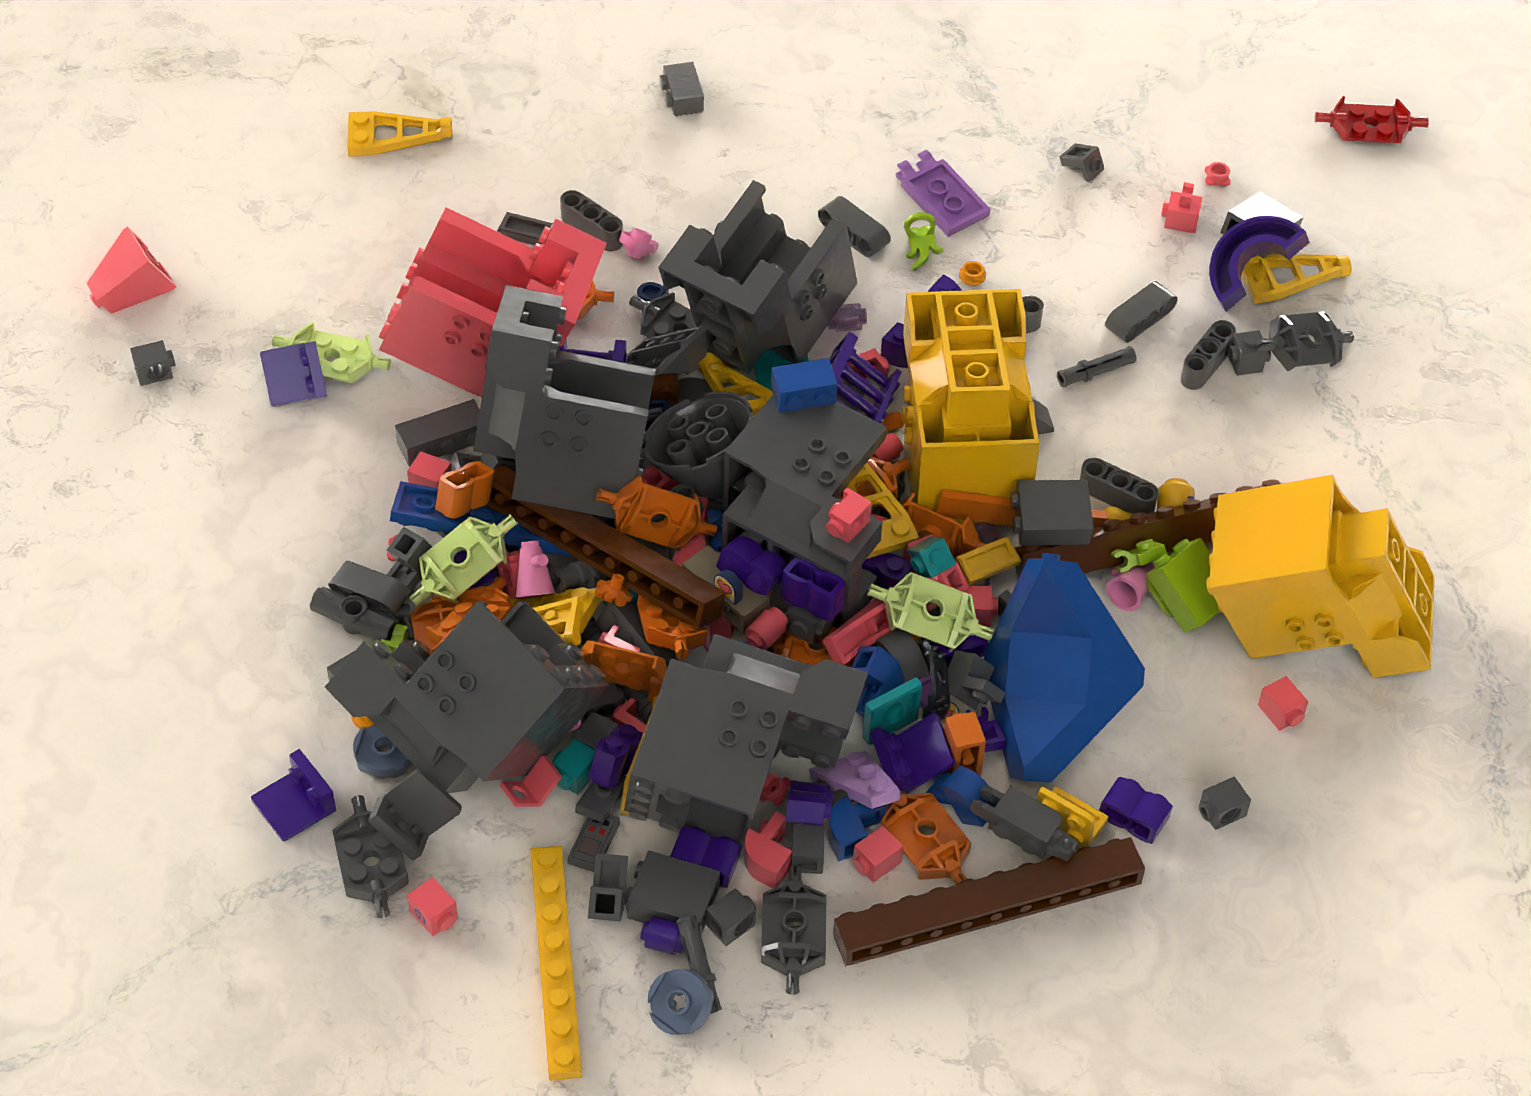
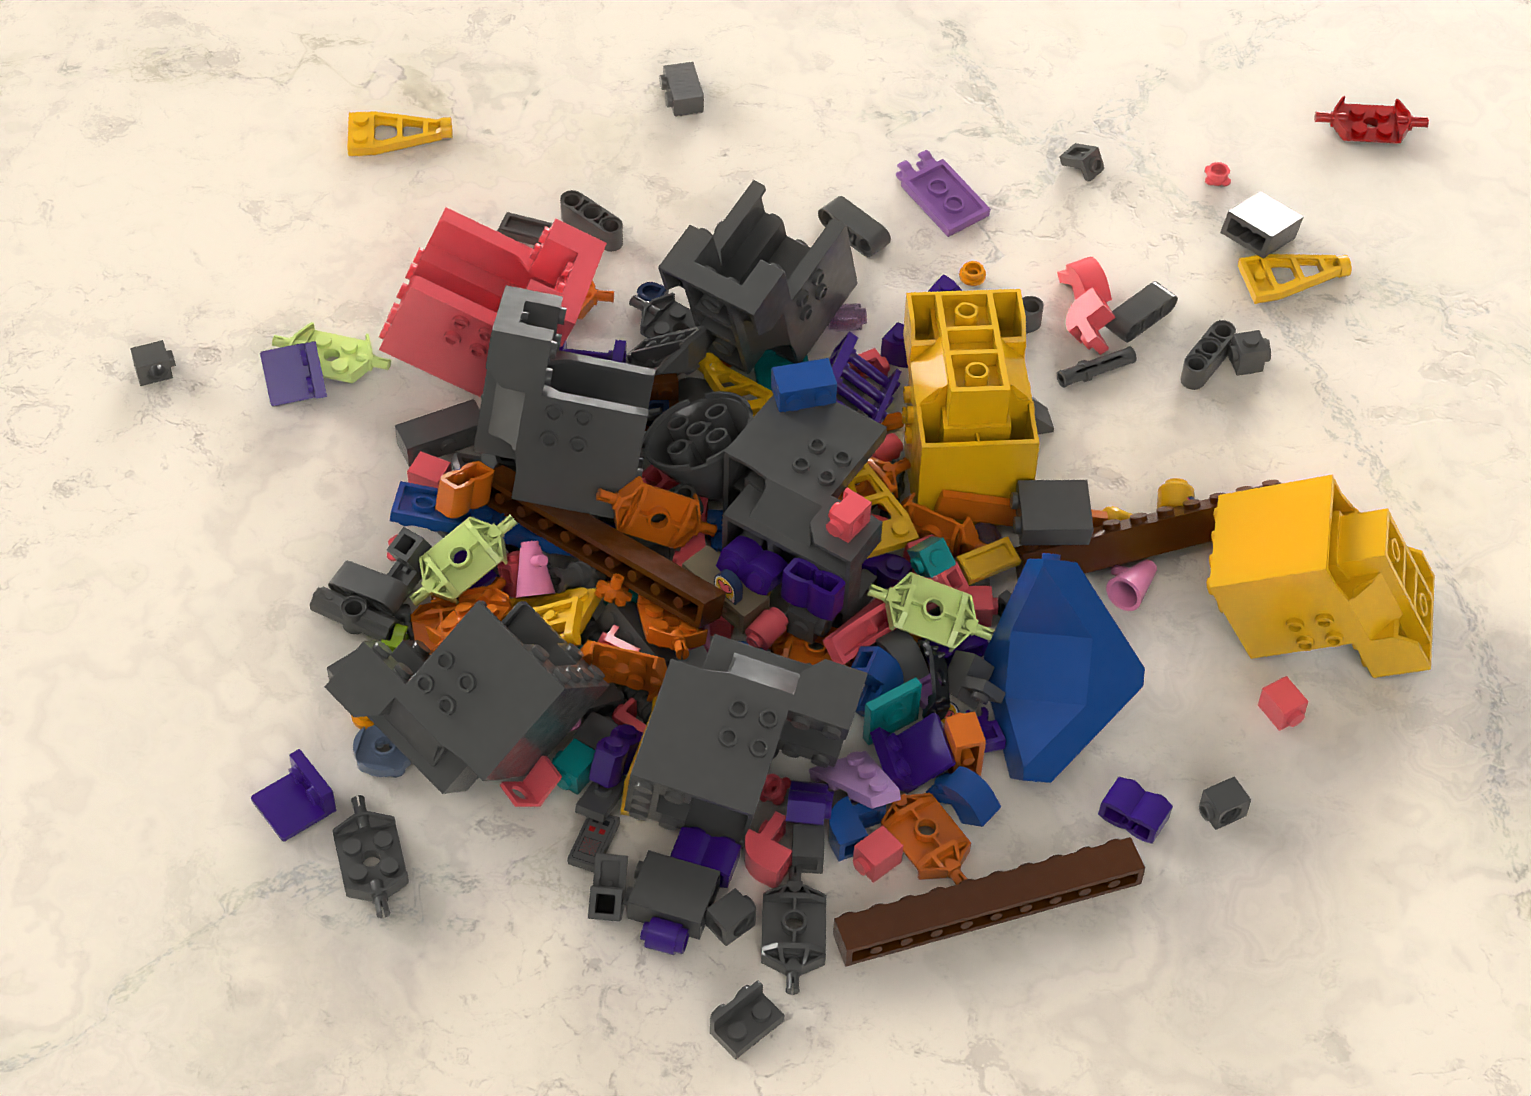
(128, 275): coral slope -> none
(413, 812): dark grey bracket -> none
(432, 906): coral brick -> none
(556, 964): yellow plate -> none
(638, 243): bright pink plate -> none
(697, 955): dark grey pin -> none
(697, 998): sand blue plate -> none
(744, 1020): none -> dark grey bracket
(921, 238): lime piece -> none
(1024, 822): dark grey hinge -> none
(1077, 817): yellow bracket -> none
(1085, 275): none -> coral brick
(1087, 317): none -> coral brick
(1119, 487): dark grey beam -> none
(1146, 552): lime plate -> none
(1181, 586): lime brick -> none
(1182, 210): coral brick -> none
(1244, 242): dark purple brick -> none
(1292, 344): dark grey plate -> none

